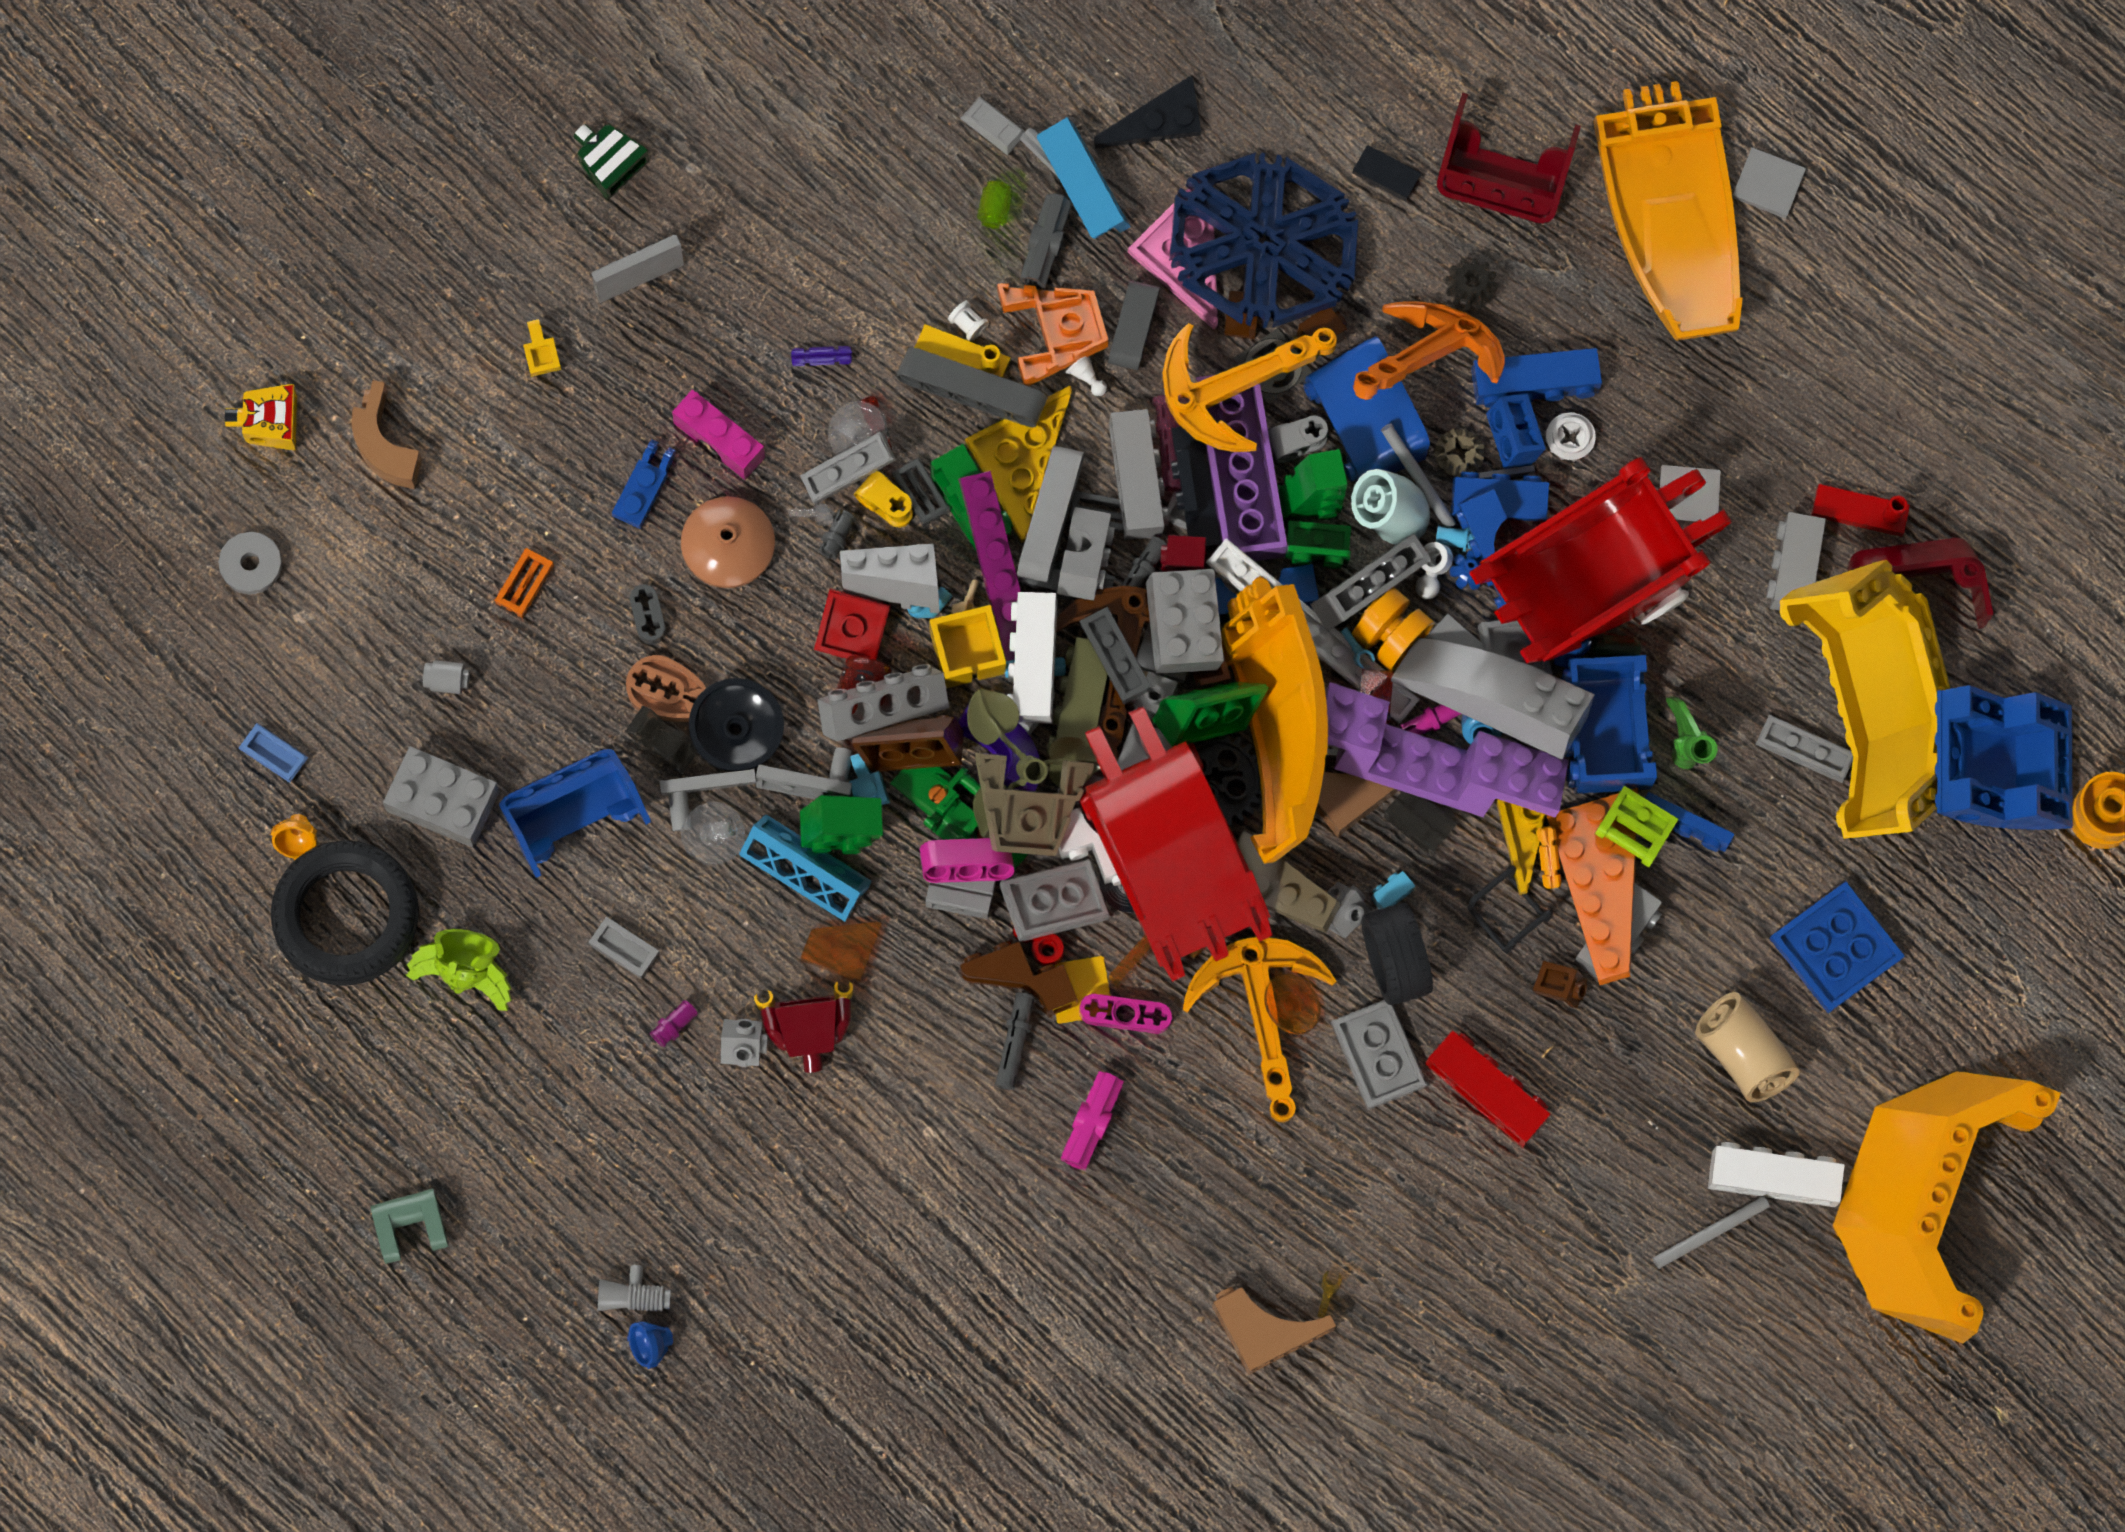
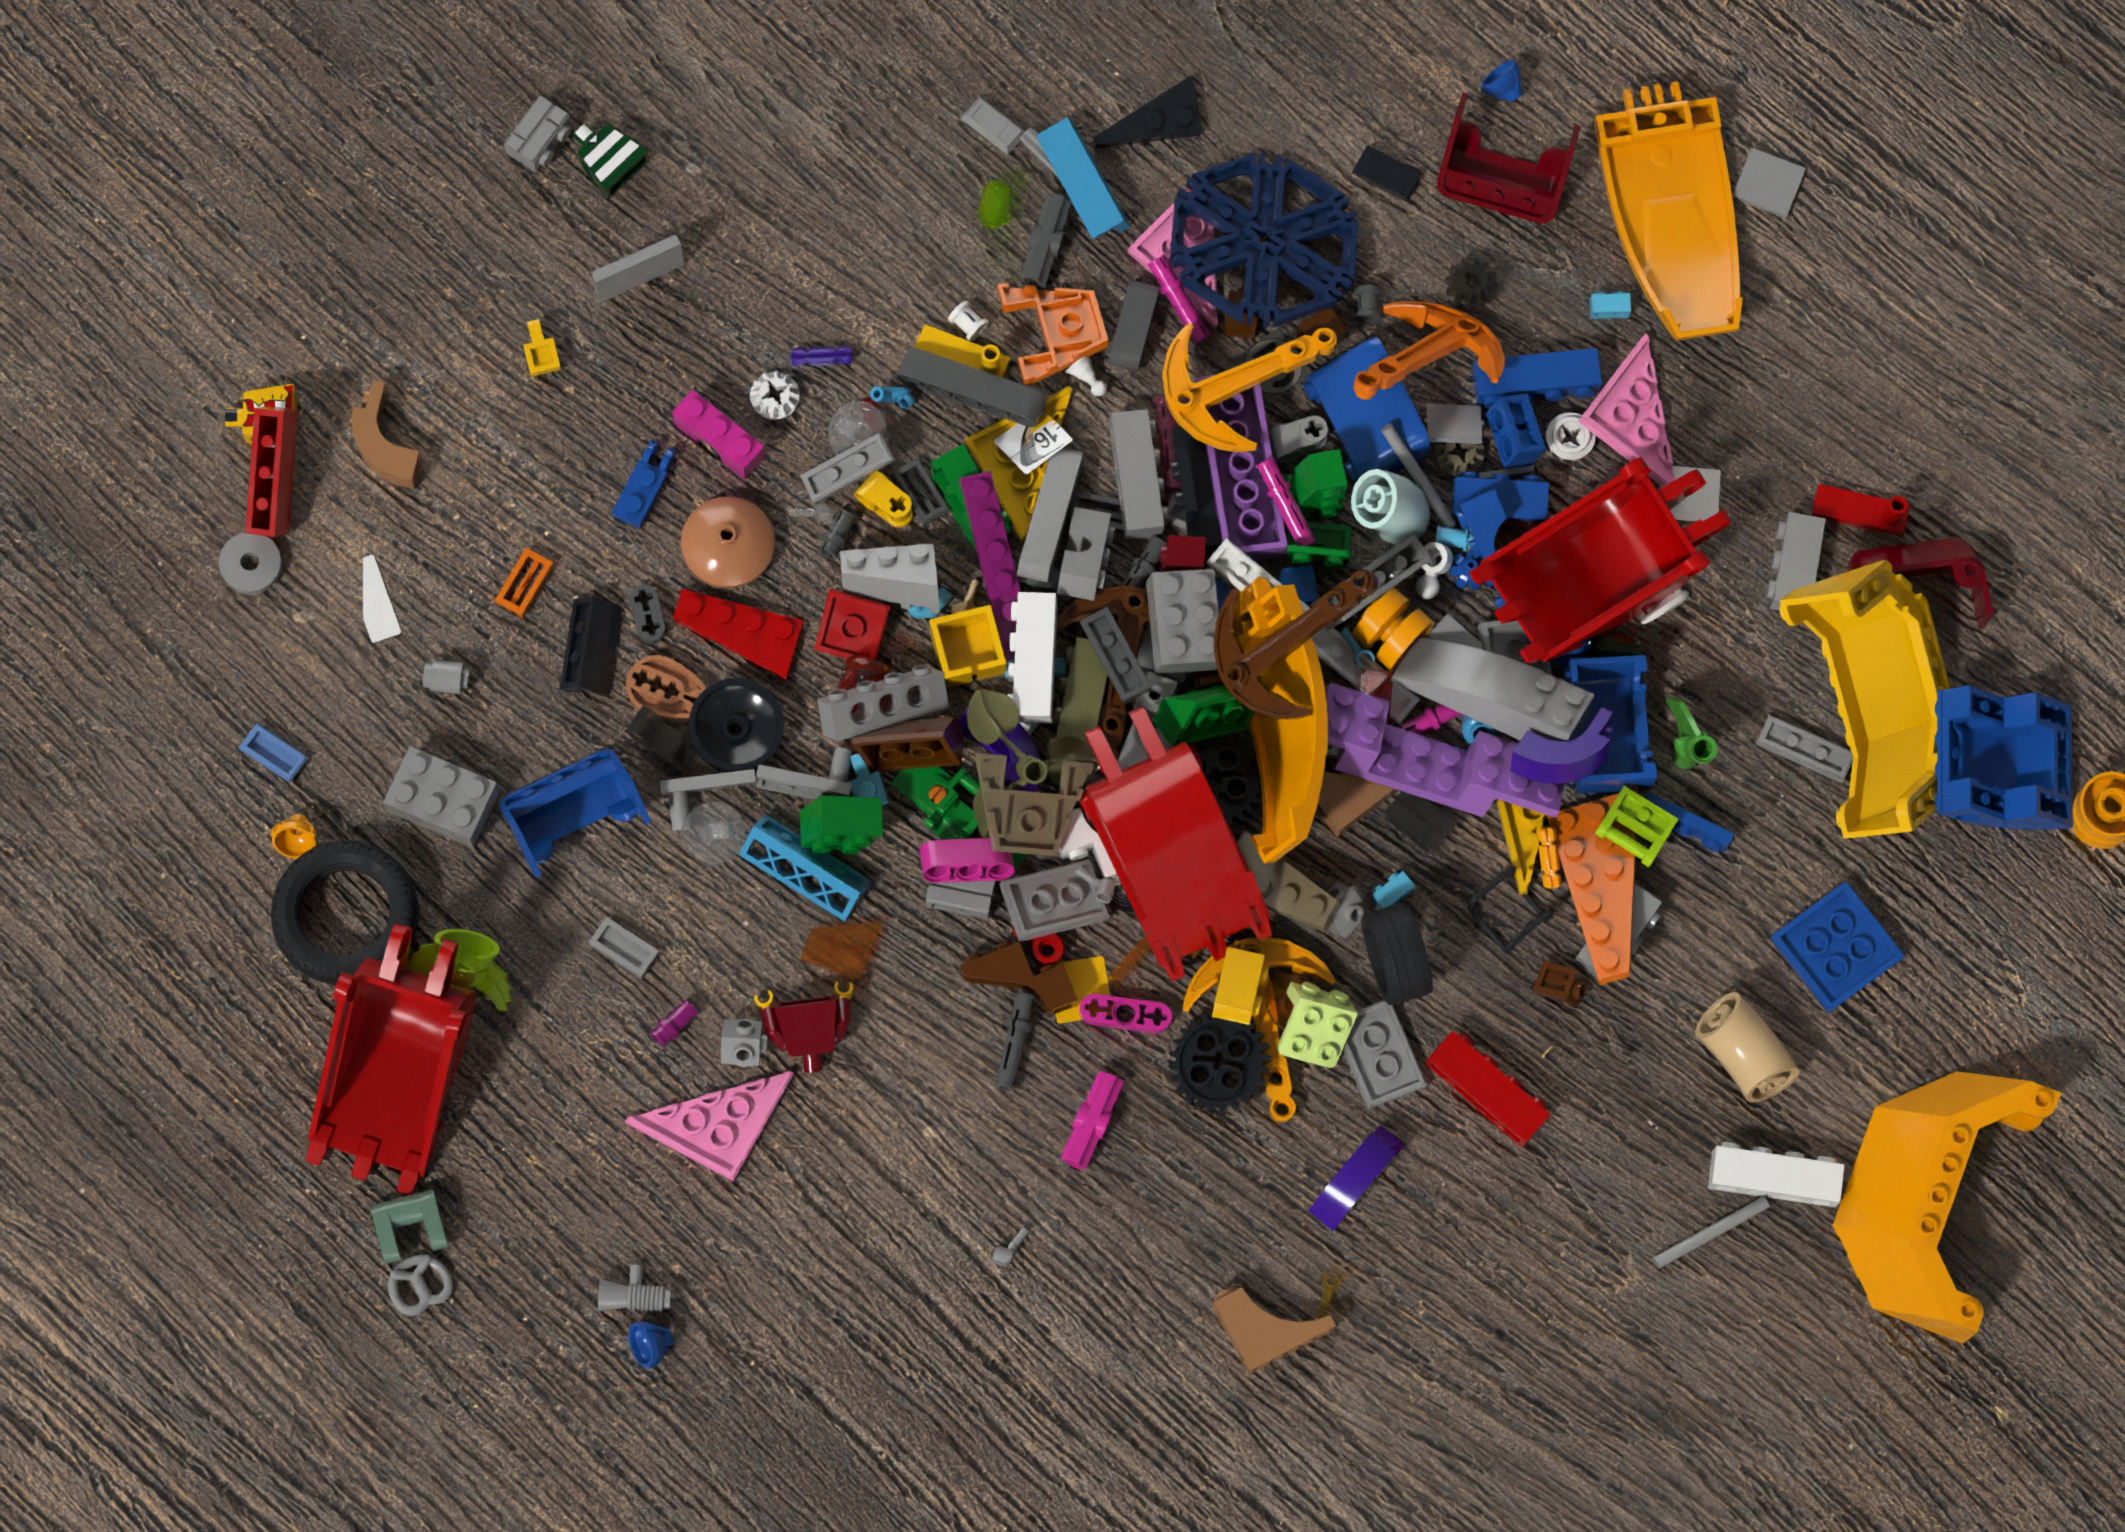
(271, 471): none -> red brick
(377, 608): none -> white sticker
(391, 1062): none -> red piece
(419, 1283): none -> light grey piece
(538, 134): none -> light grey brick
(591, 645): none -> black panel
(718, 1126): none -> bright pink tile
(753, 633): none -> red wing
(769, 407): none -> white gear
(902, 395): none -> dark azure arm
(1002, 1255): none -> light grey hand
(1033, 445): none -> sticker
(1105, 886): none -> light grey hand
(1178, 297): none -> dark pink pin
(1214, 1090): none -> black gear
(1238, 986): none -> yellow brick
(1269, 653): none -> reddish brown piece
(1289, 509): none -> dark pink pin
(1317, 1024): none -> yellowish green bracket
(1356, 1177): none -> dark purple arch
(1368, 304): none -> dark grey bush
(1454, 423): none -> light grey piece
(1503, 82): none -> blue piece
(1564, 760): none -> dark purple arch
(1610, 305): none -> medium azure piece
(1632, 416): none -> bright pink tile

